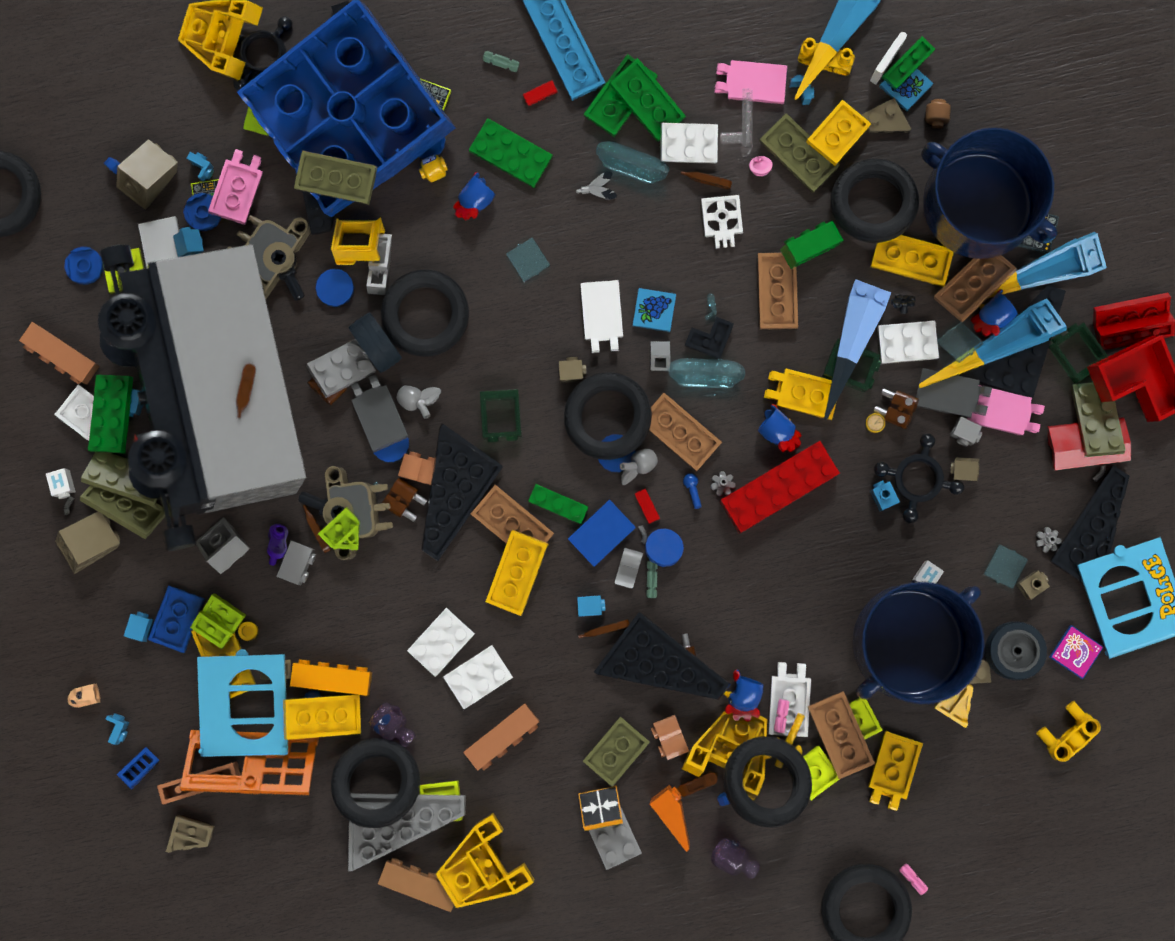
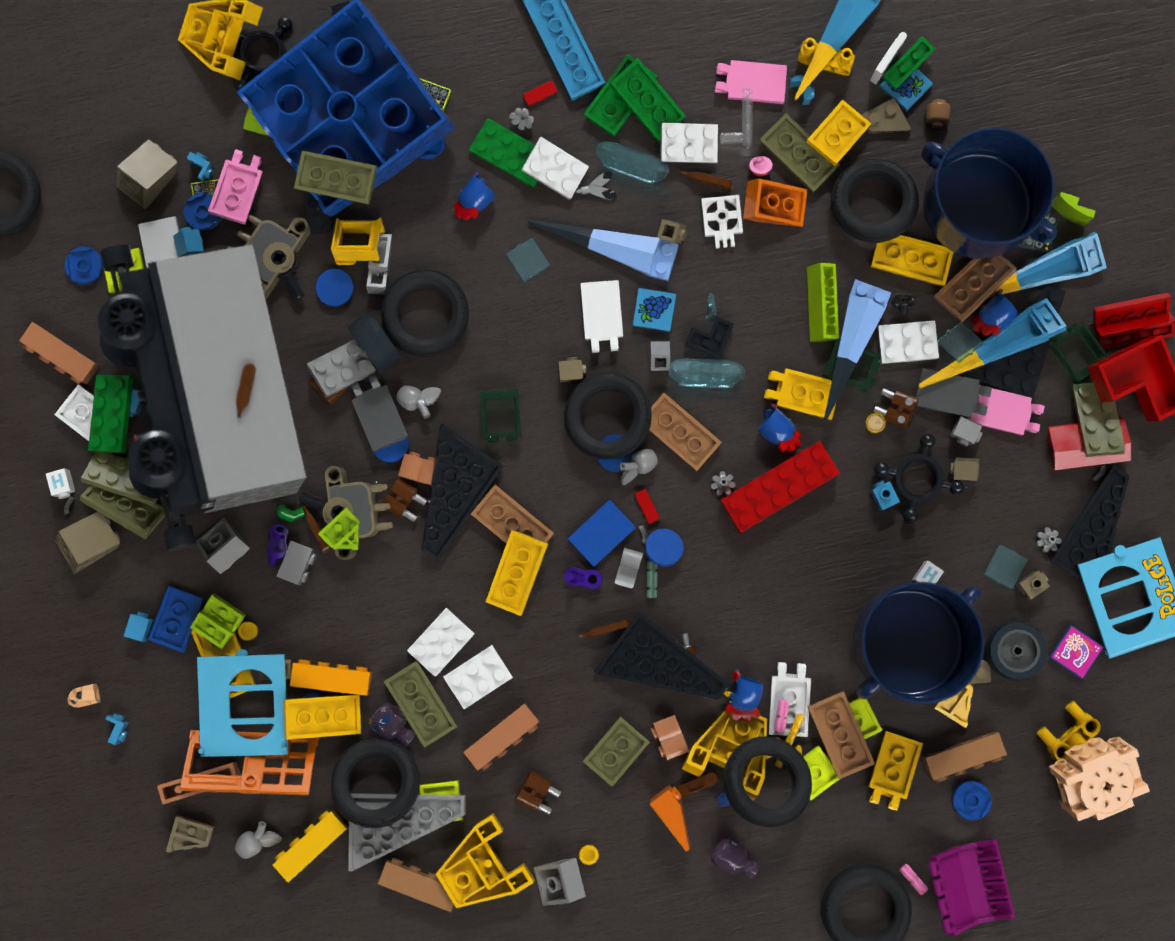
(112, 164): blue tile -> none
(122, 774): blue slope -> none
(251, 843): none -> light grey piece
(289, 515): none -> green arm
(310, 846): none -> yellow brick
(420, 704): none -> olive plate
(433, 168): yellow head -> none
(501, 61): sand green axle -> none
(522, 118): none -> light grey plant
(533, 791): none -> reddish brown piece
(555, 168): none -> white plate
(558, 504): green plate -> none
(559, 882): none -> light grey slope
(579, 577): none -> dark purple piece
(588, 854): none -> yellow tile
(590, 606): dark azure brick -> none
(600, 808): black tile -> none
(615, 843): light grey plate -> none
(642, 253): none -> light blue plate
(672, 231): none -> dark tan brick
(691, 481): blue bar -> none
(774, 203): none -> orange slope
(777, 292): medium nougat plate -> none
(811, 244): green brick -> none
(822, 302): none -> lime brick
(964, 755): none -> medium nougat brick
(970, 886): none -> magenta hinge
(971, 800): none -> blue tile
(1067, 206): none -> lime slope
(1098, 778): none -> light nougat piece

